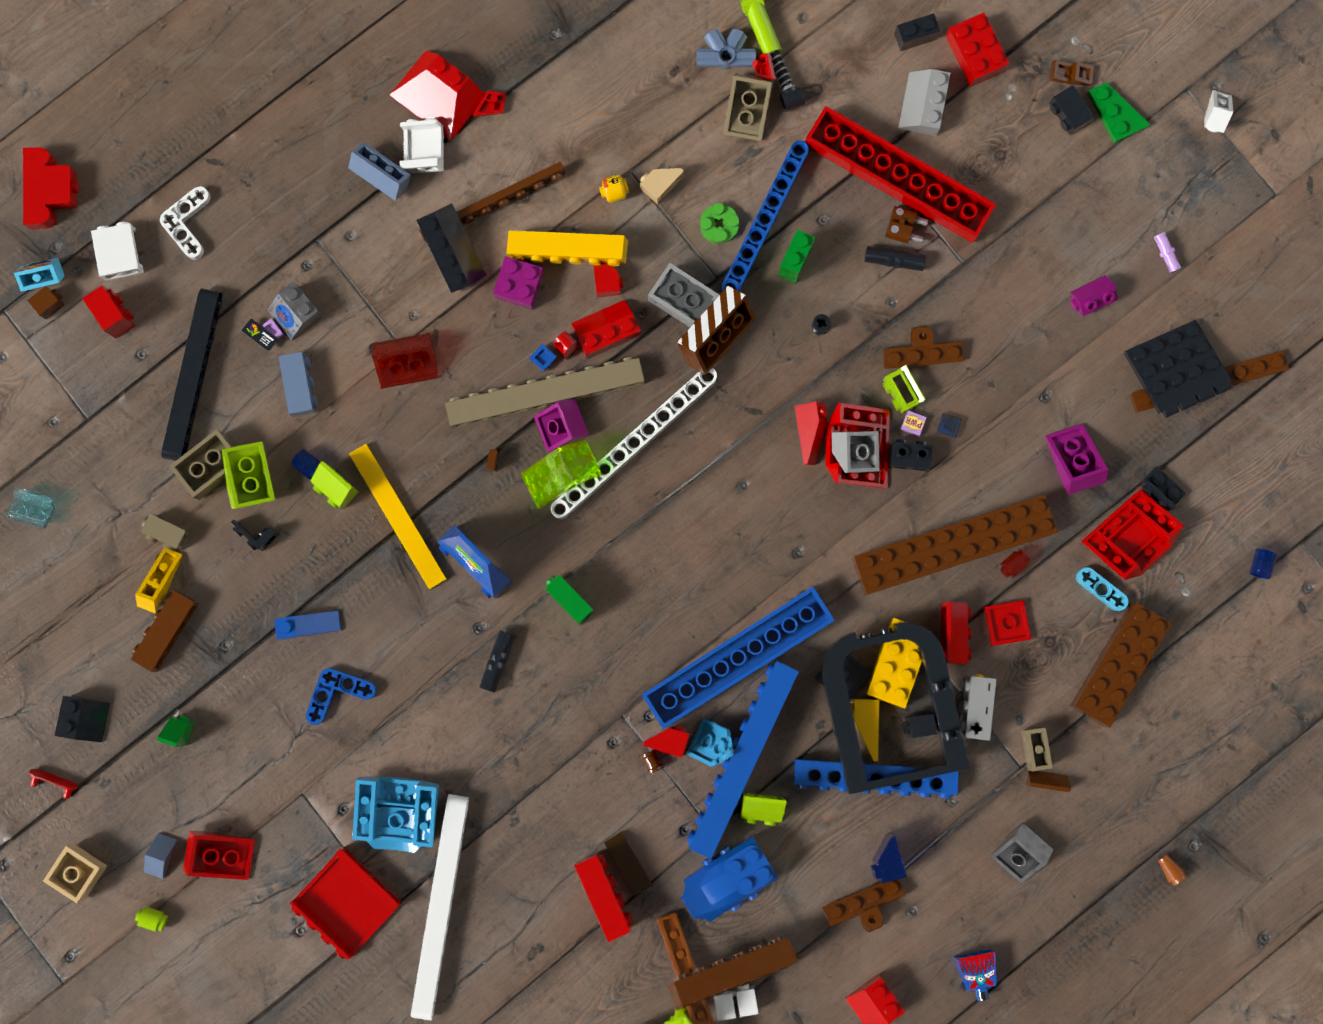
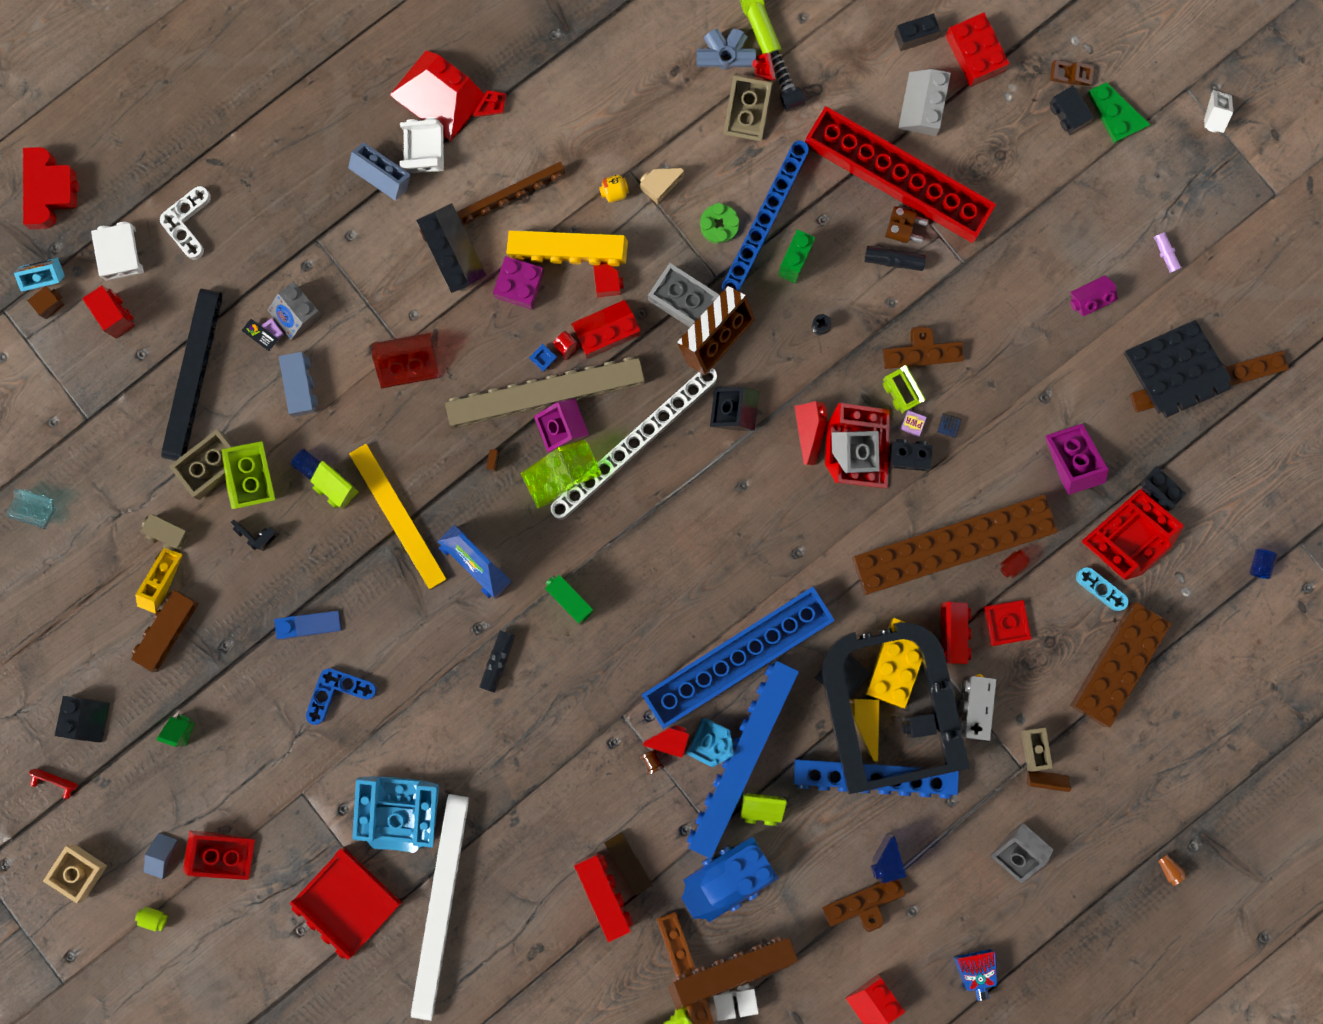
(734, 408): none -> black slope

